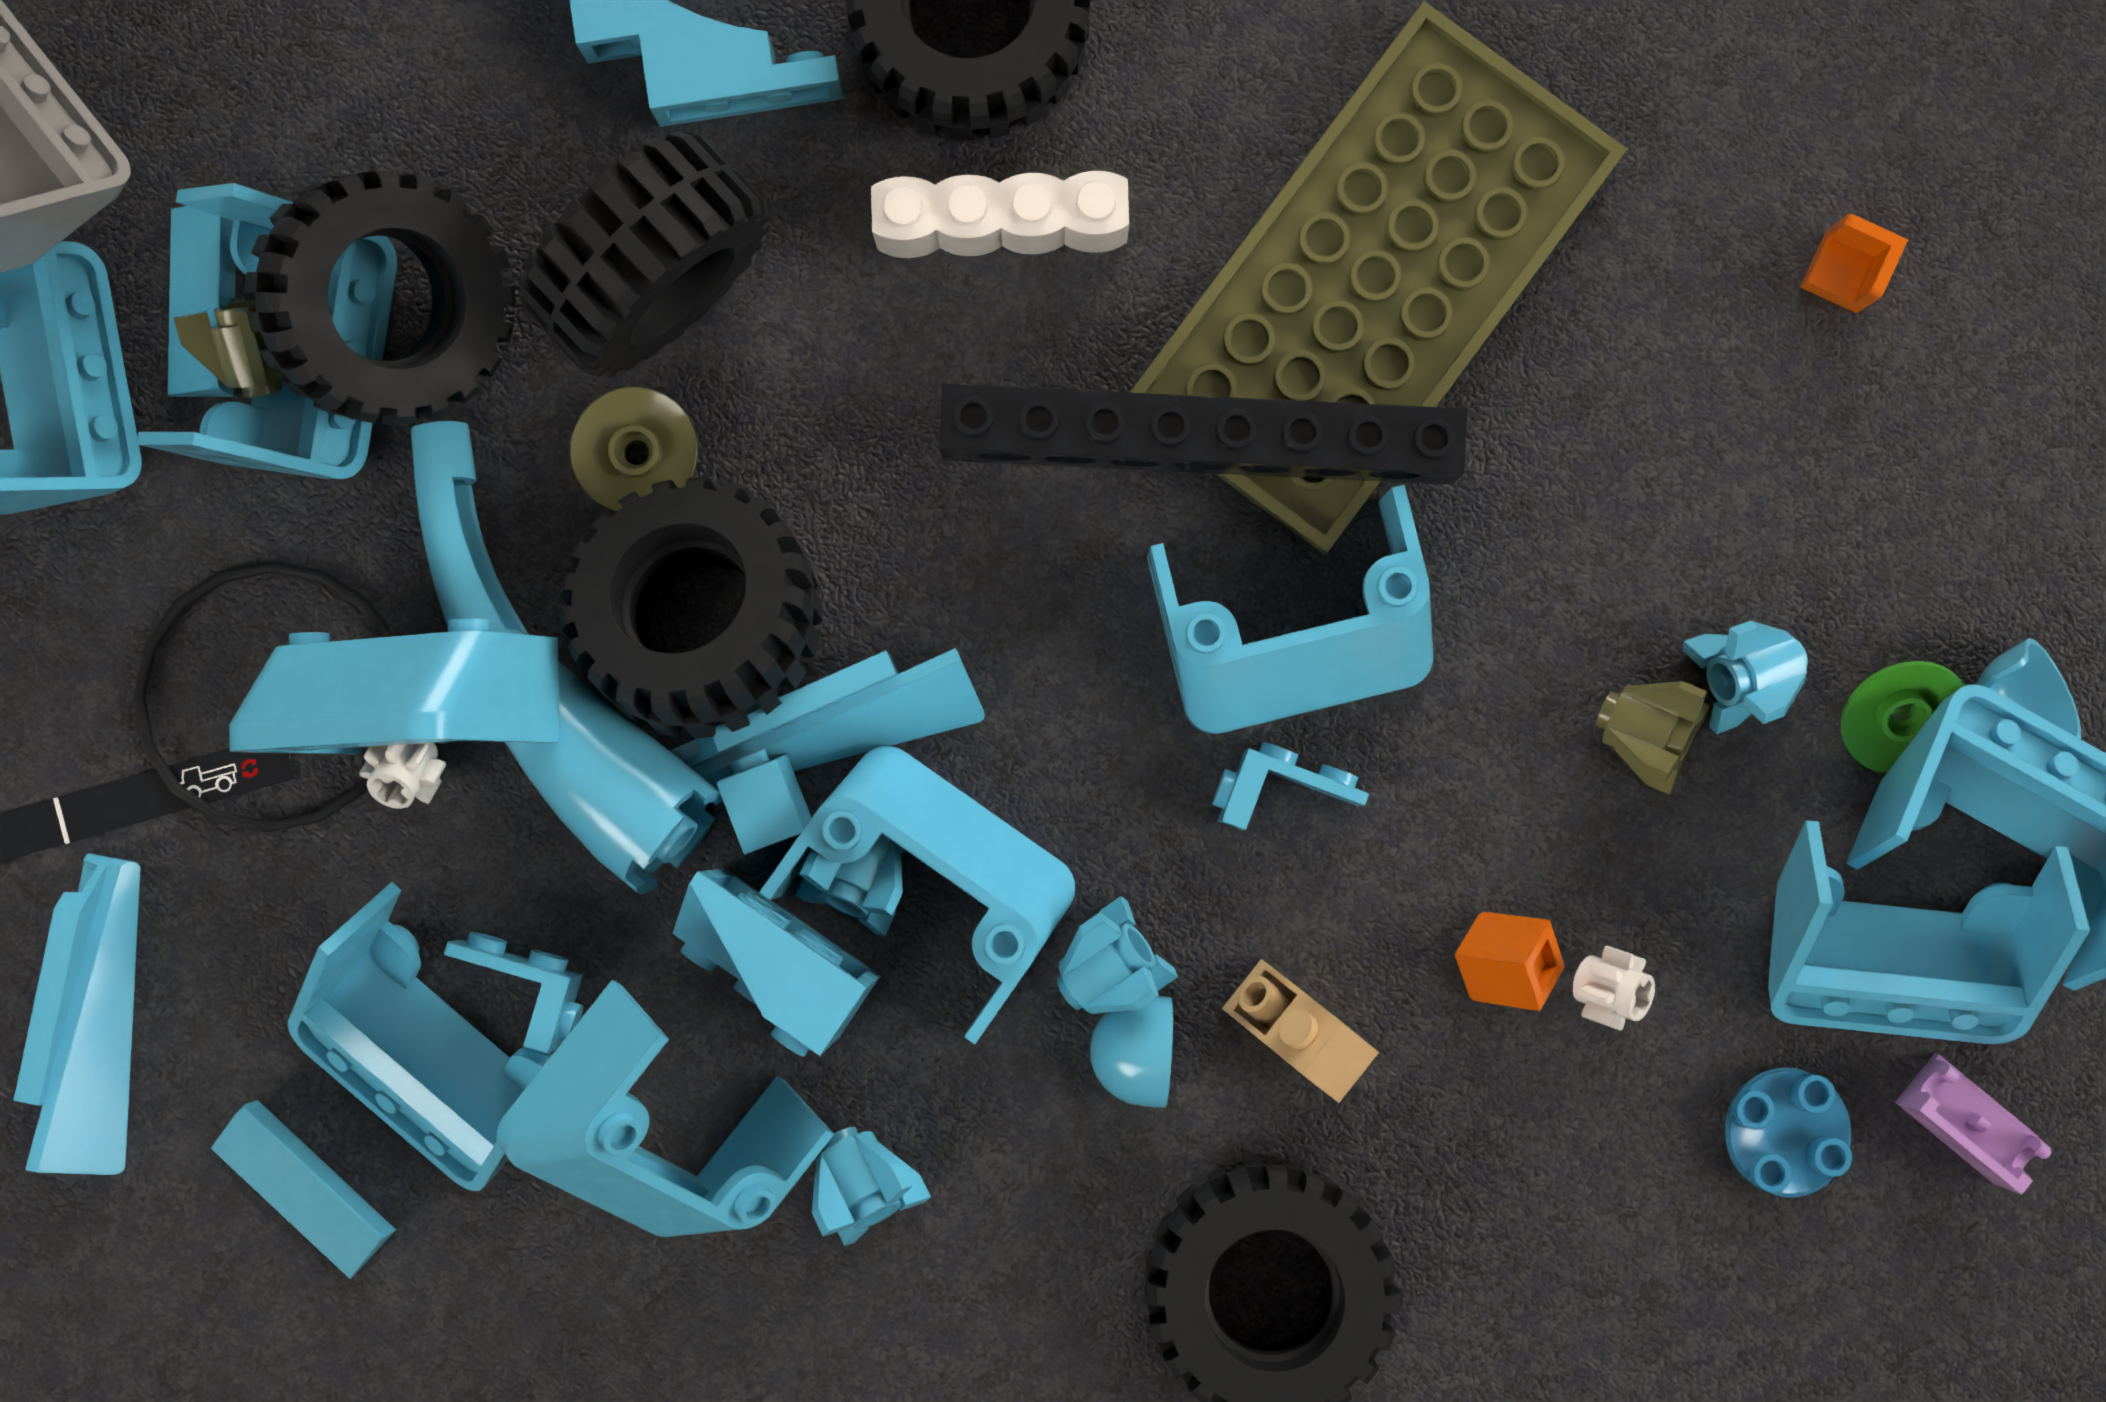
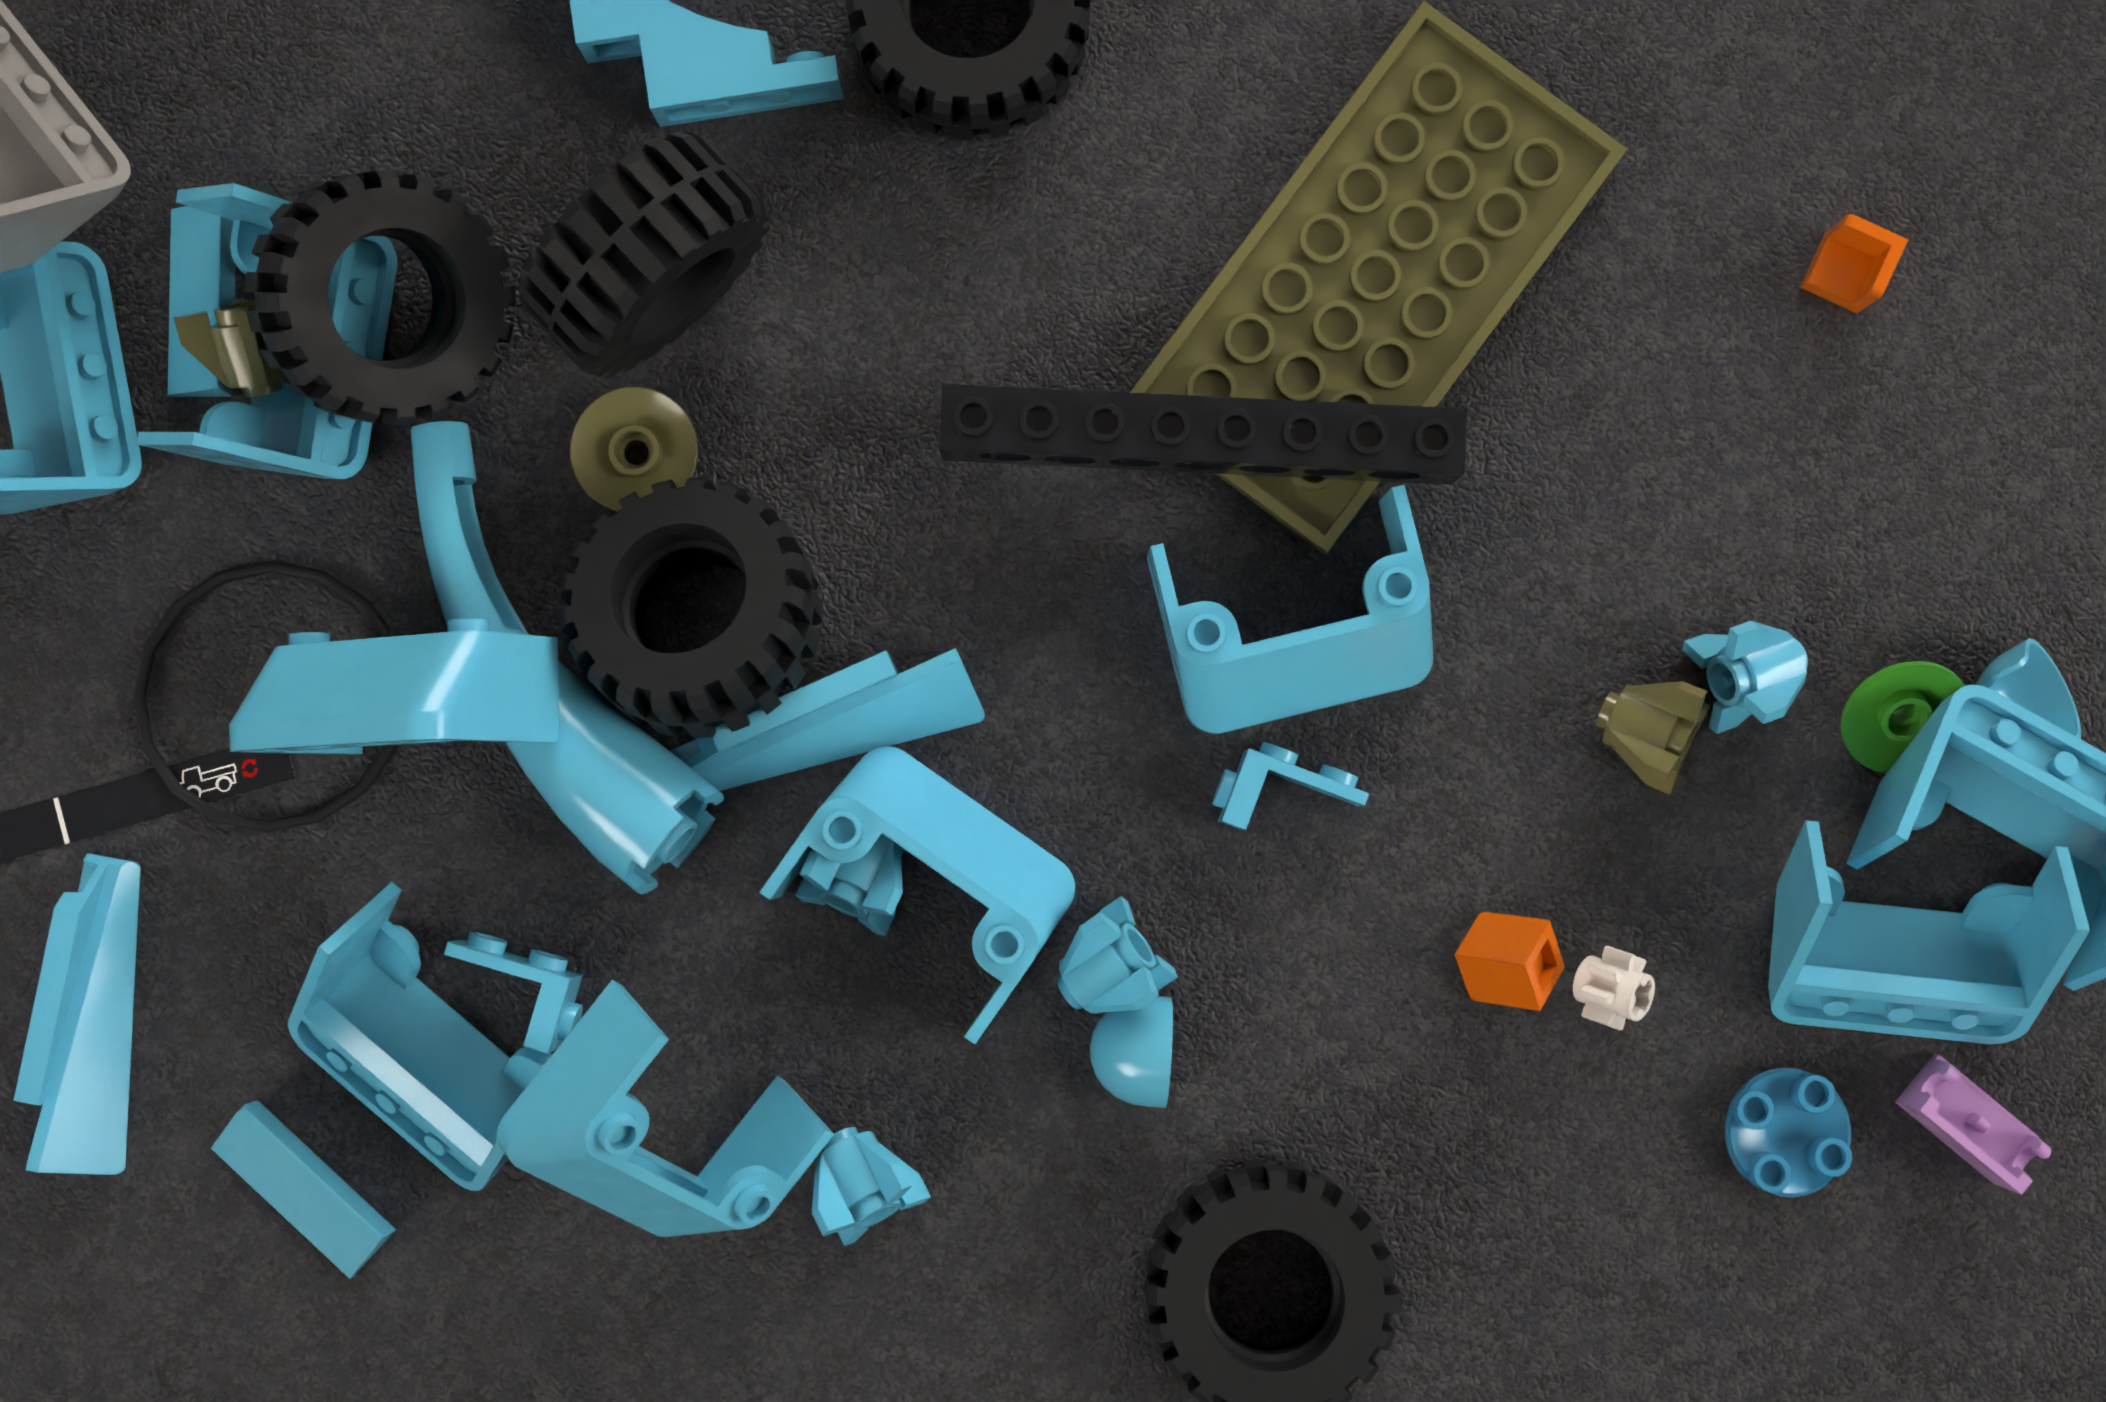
(402, 773): white gear -> none
(763, 800): medium azure brick -> none
(780, 962): medium azure slope -> none
(981, 215): white brick -> none
(1300, 1030): tan slope -> none

